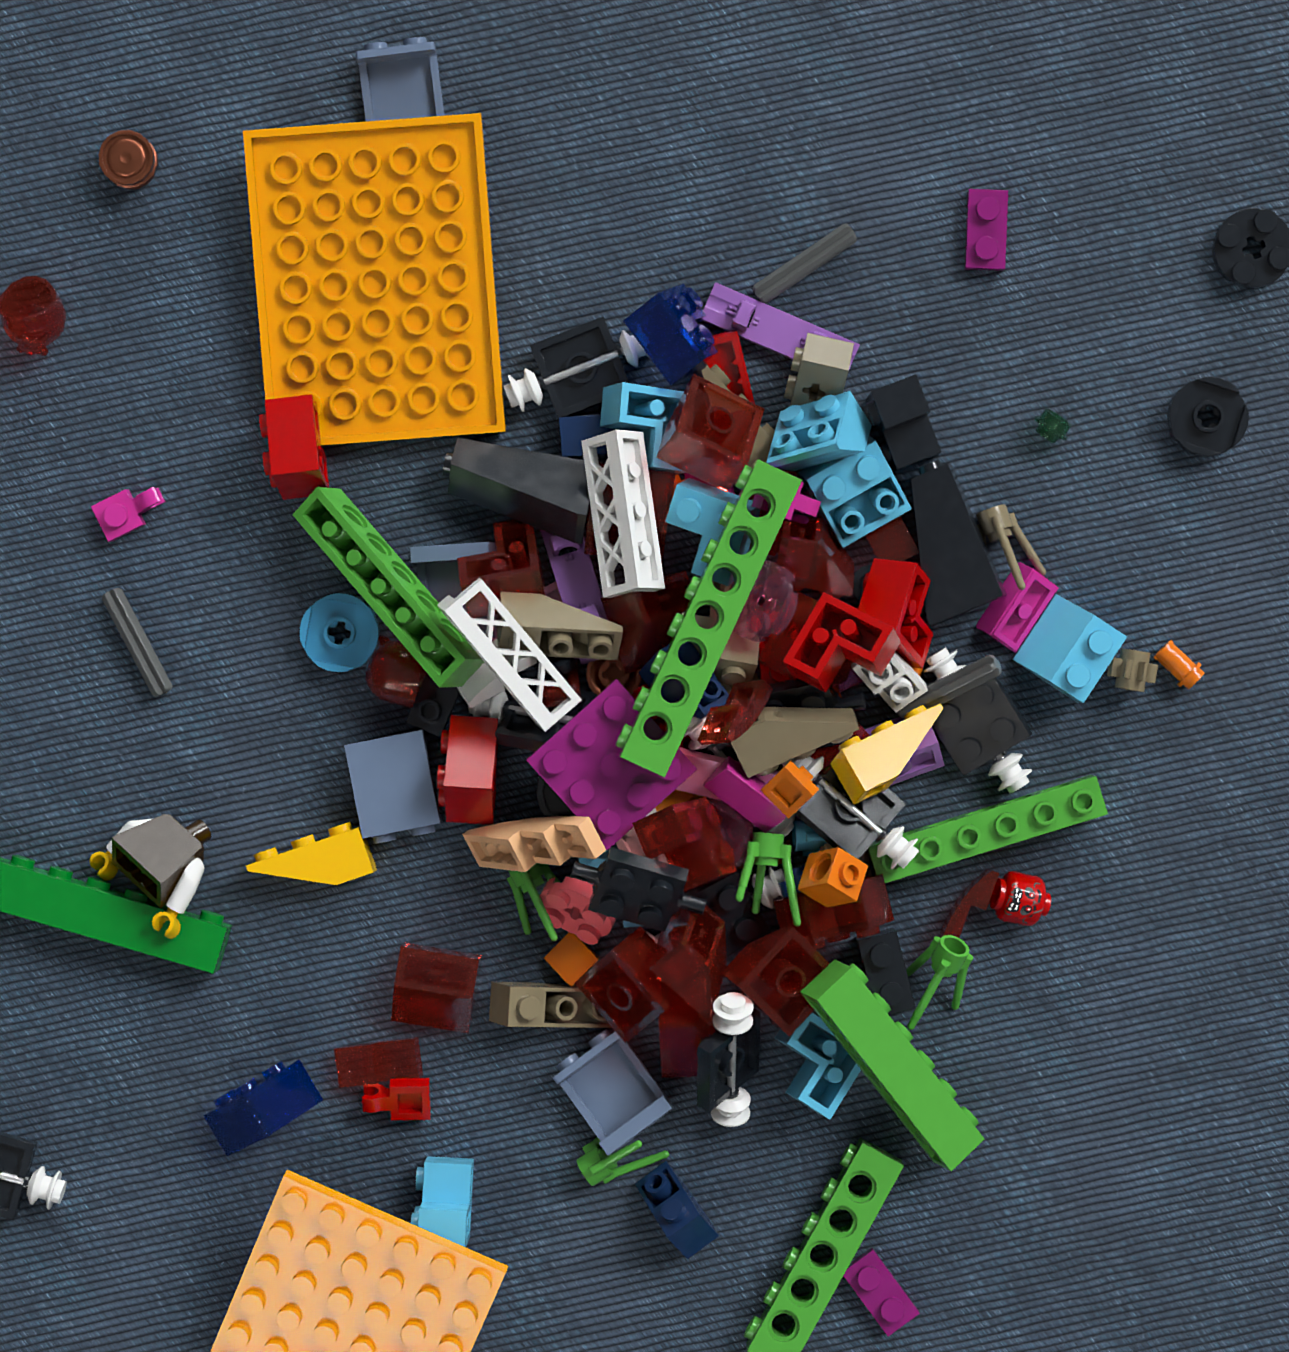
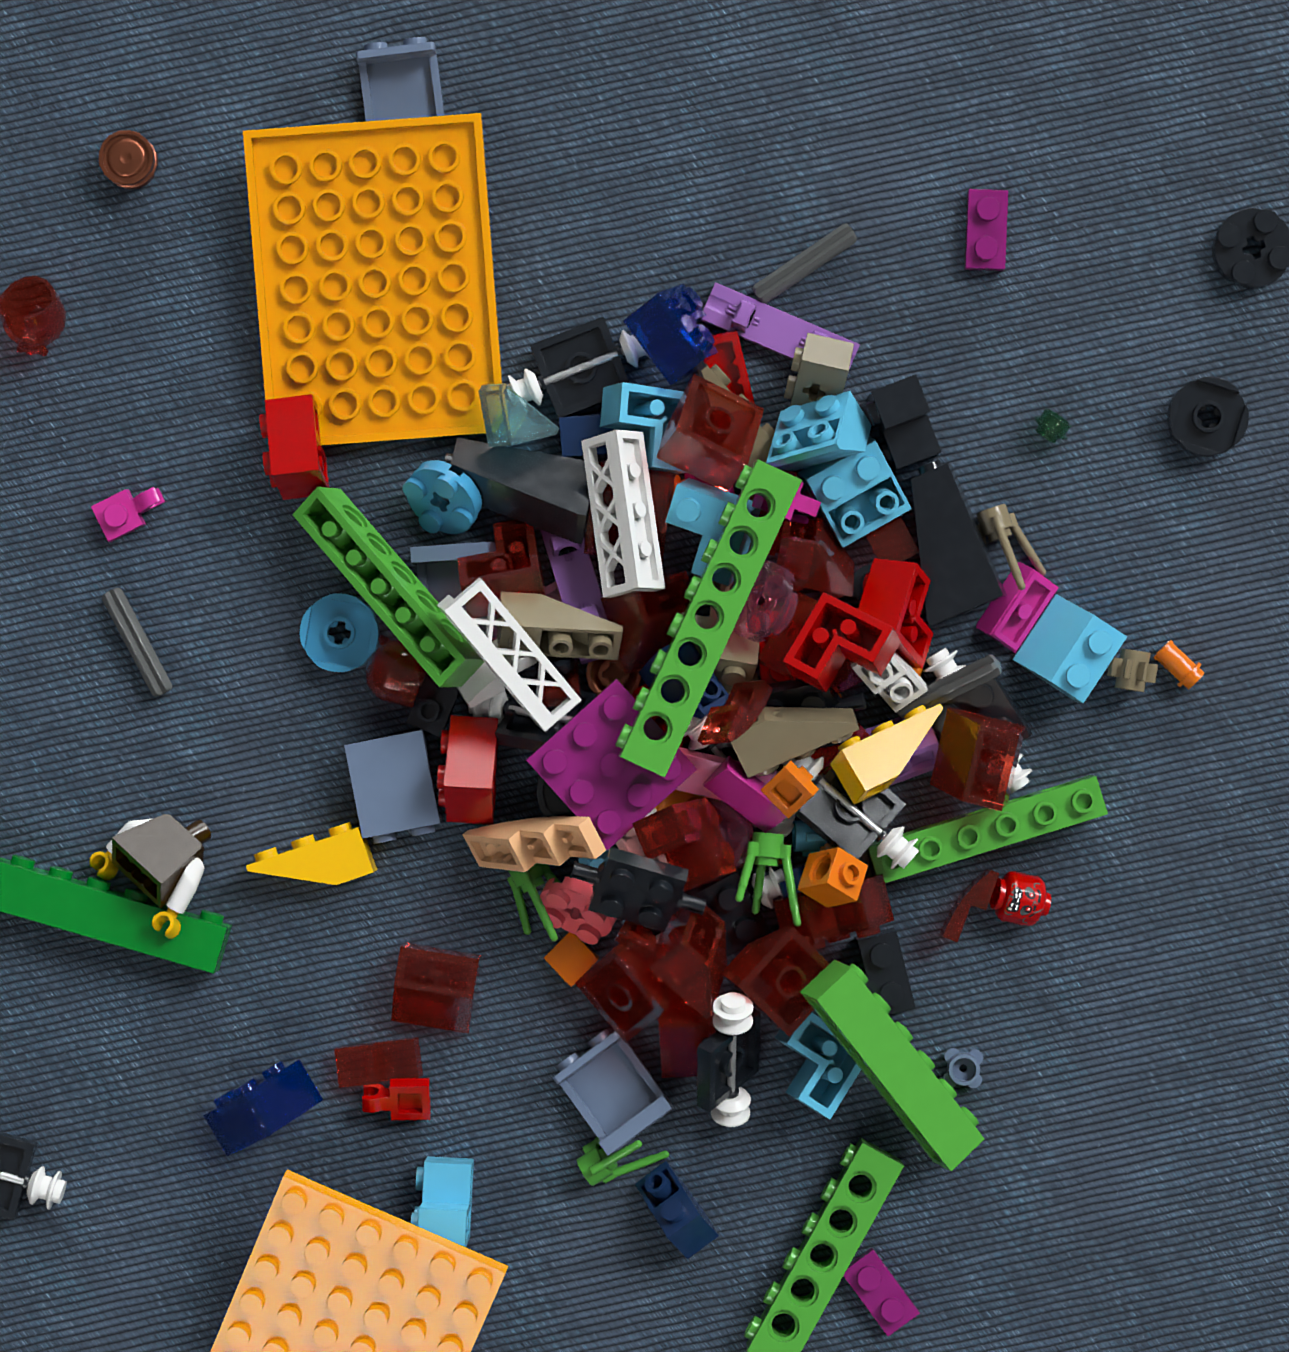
(435, 514): none -> dark azure plate
(511, 418): none -> clear light blue slope
(542, 1006): dark tan slope -> none
(637, 939): none -> clear red tile
(948, 957): bright green plant -> none
(969, 1077): none -> sand blue plate
(977, 758): none -> clear red slope

